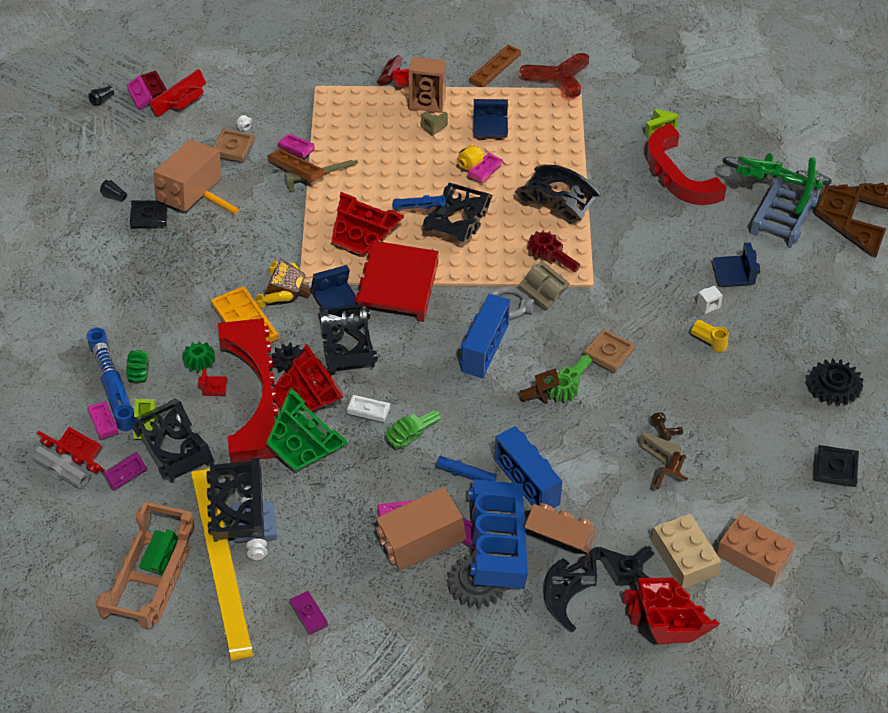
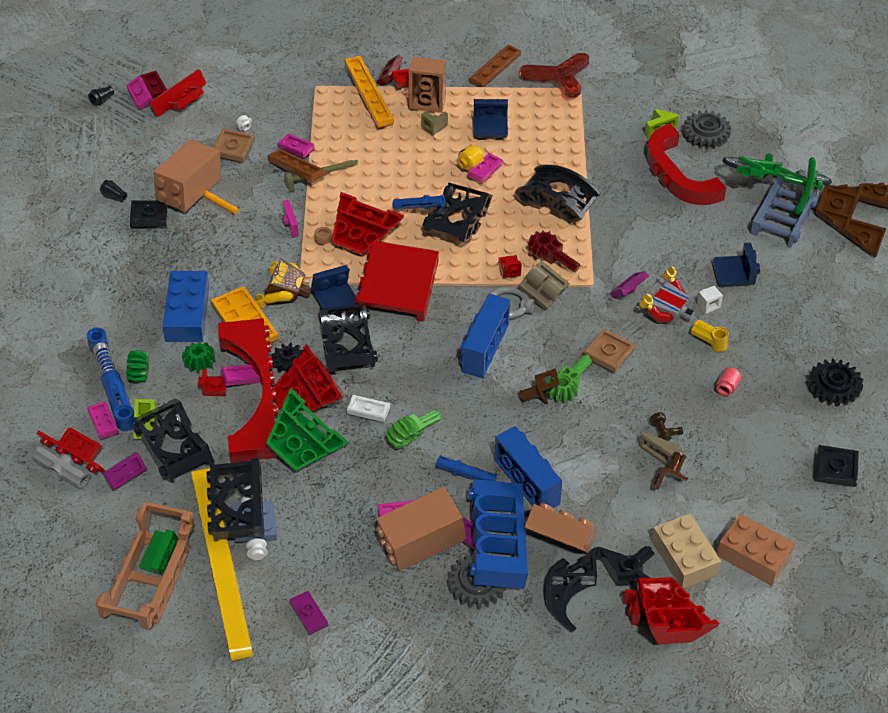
(186, 306): none -> blue brick
(239, 375): none -> dark pink plate
(290, 219): none -> dark pink plate
(323, 235): none -> medium nougat tile
(369, 91): none -> light orange plate
(510, 266): none -> red bracket
(629, 284): none -> magenta plate
(670, 302): none -> torso
(707, 129): none -> dark grey gear
(728, 381): none -> coral brick

